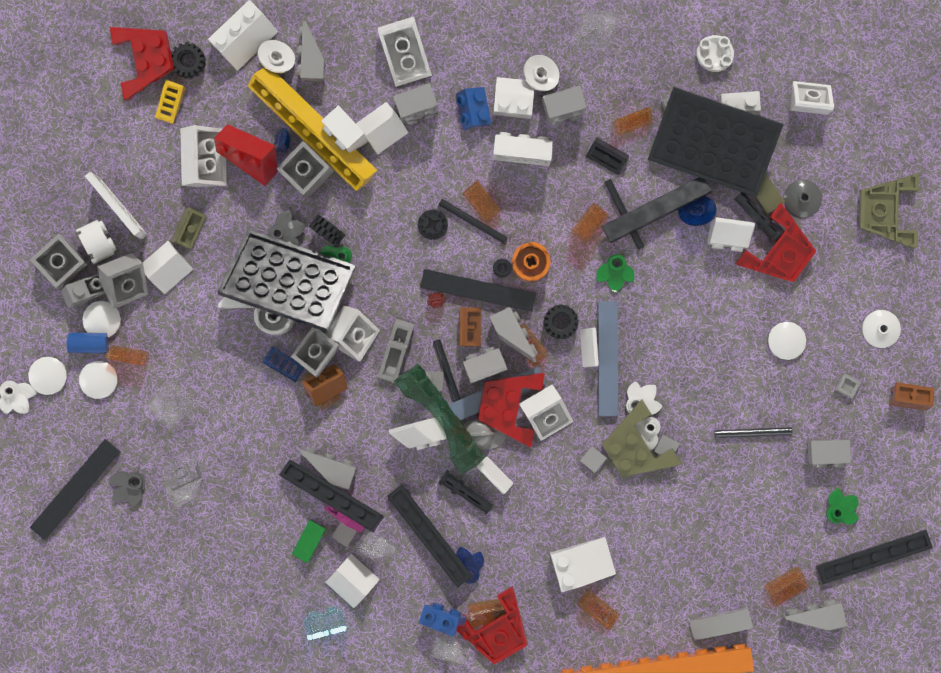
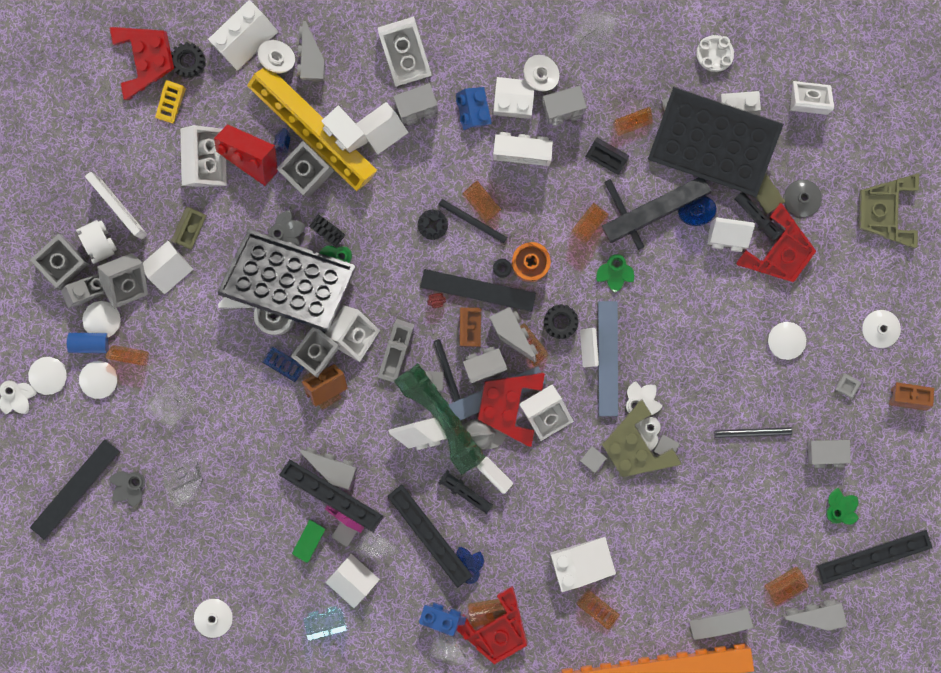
(220, 611): none -> white dish

